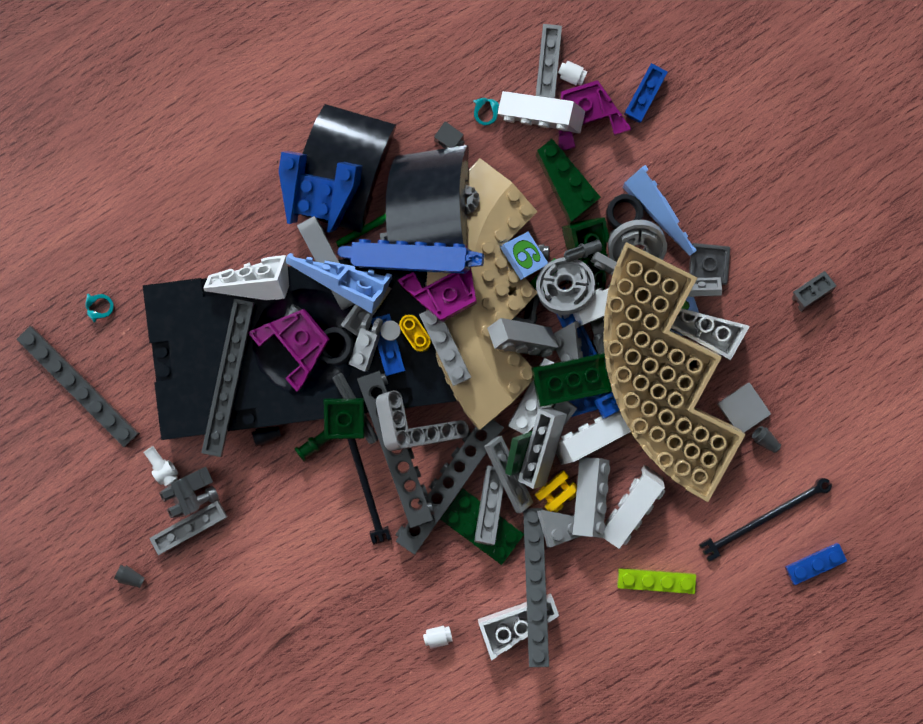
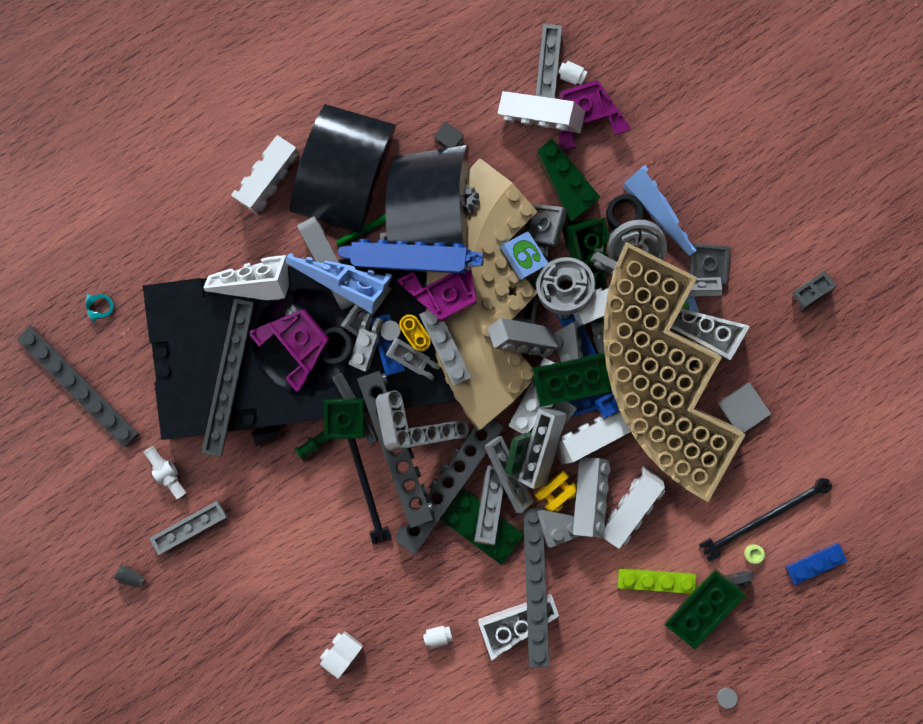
(184, 496): dark grey hips -> none
(266, 175): none -> white wedge
(314, 194): blue wedge -> none
(341, 654): none -> white brick
(411, 358): none -> light grey hinge
(494, 105): teal piece -> none
(547, 224): none -> flat silver tile
(583, 250): dark grey axle -> none
(645, 93): blue plate -> none
(705, 608): none -> dark green plate
(727, 697): none -> light grey tile
(742, 578): none -> dark grey plate
(754, 554): none -> yellowish green tile
(766, 439): dark grey cone -> none

